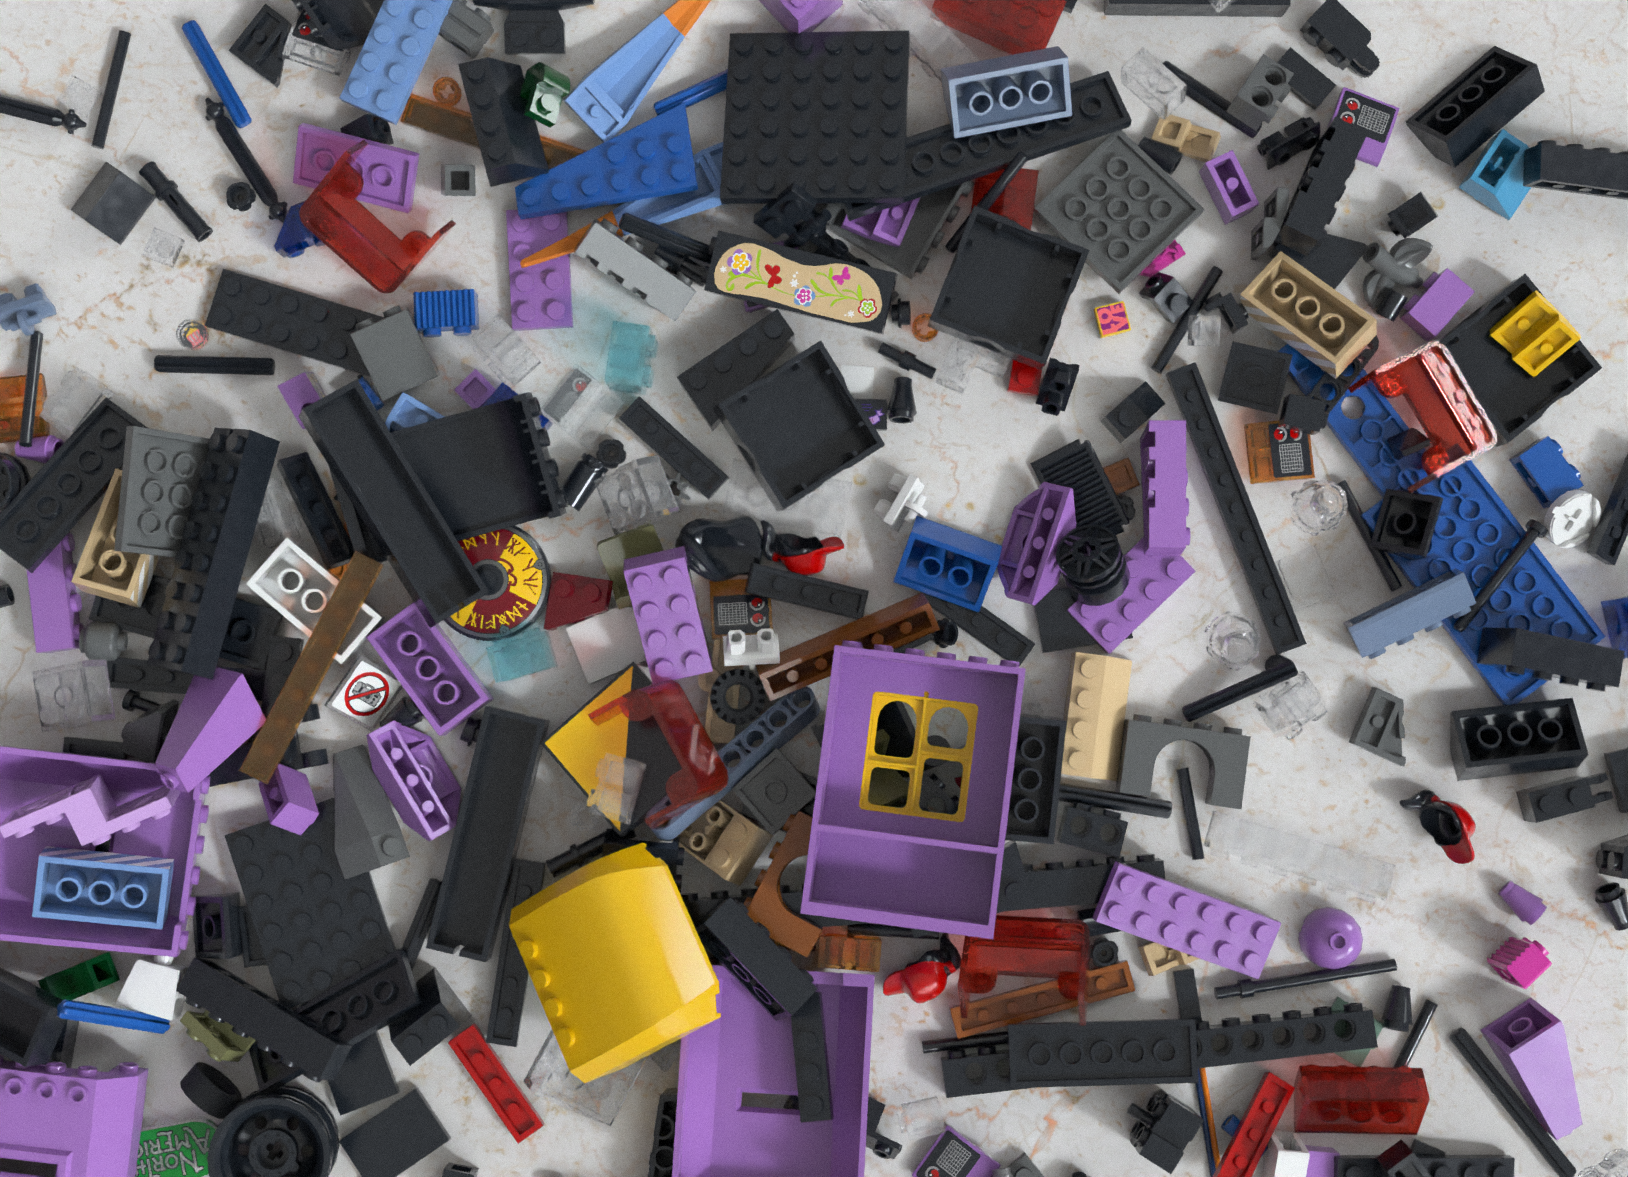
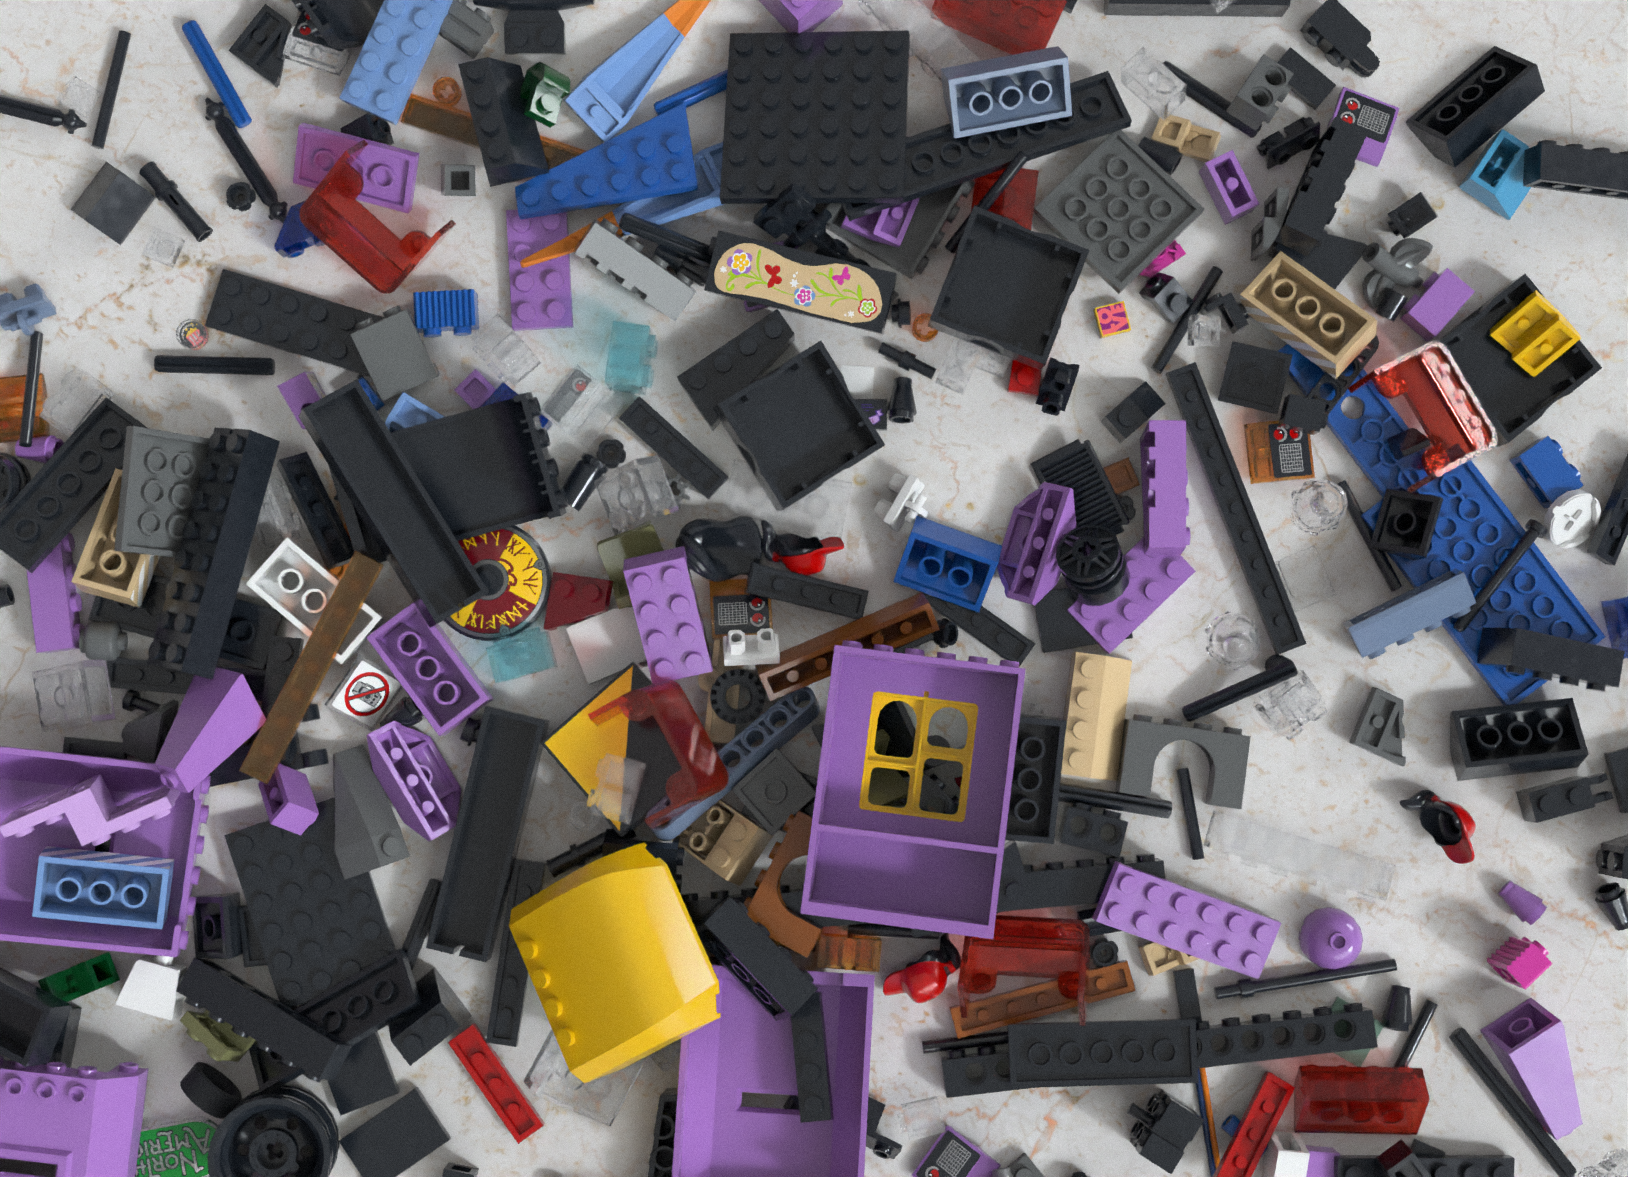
(111, 1016): blue axle -> none

